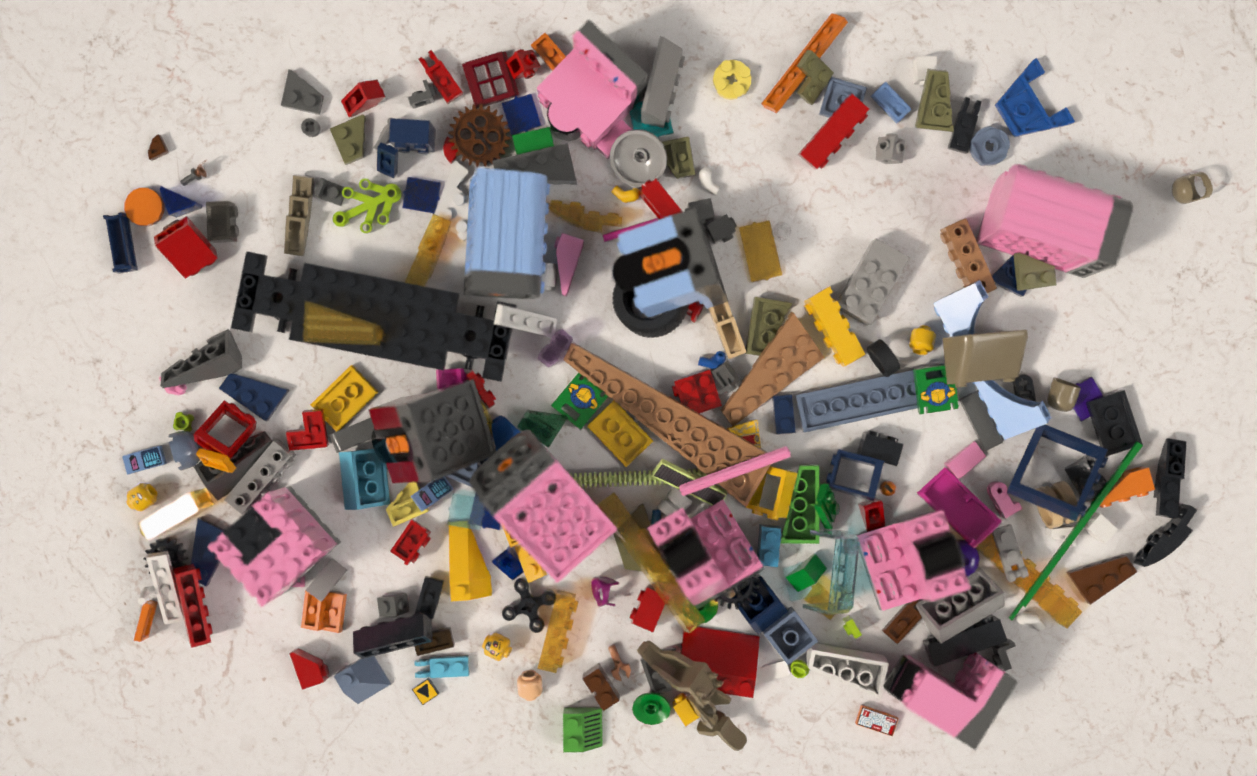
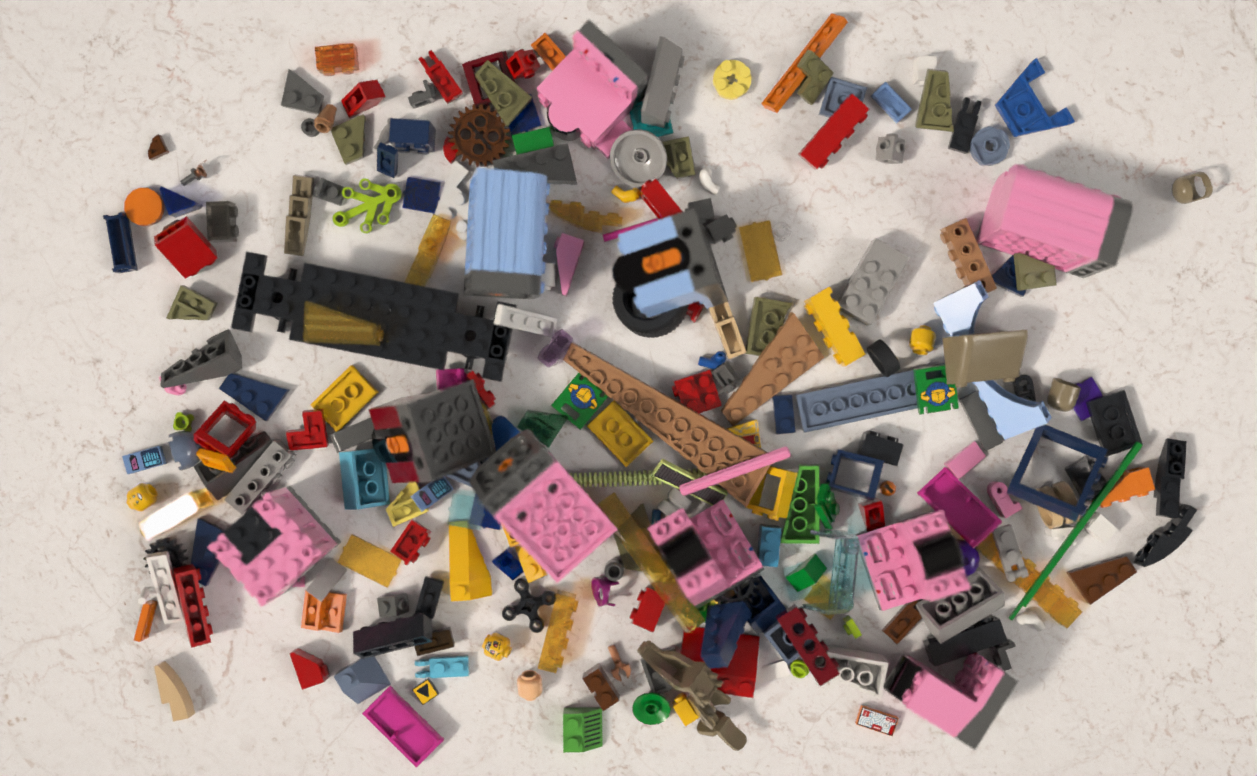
(173, 692): none -> tan slope
(191, 305): none -> olive wing
(325, 120): none -> medium nougat cone
(337, 59): none -> clear orange brick
(369, 560): none -> clear yellow piece
(403, 726): none -> dark pink container
(502, 92): none -> olive wing
(614, 576): none -> dark grey brick
(721, 632): none -> dark blue wedge
(823, 672): none -> dark red brick

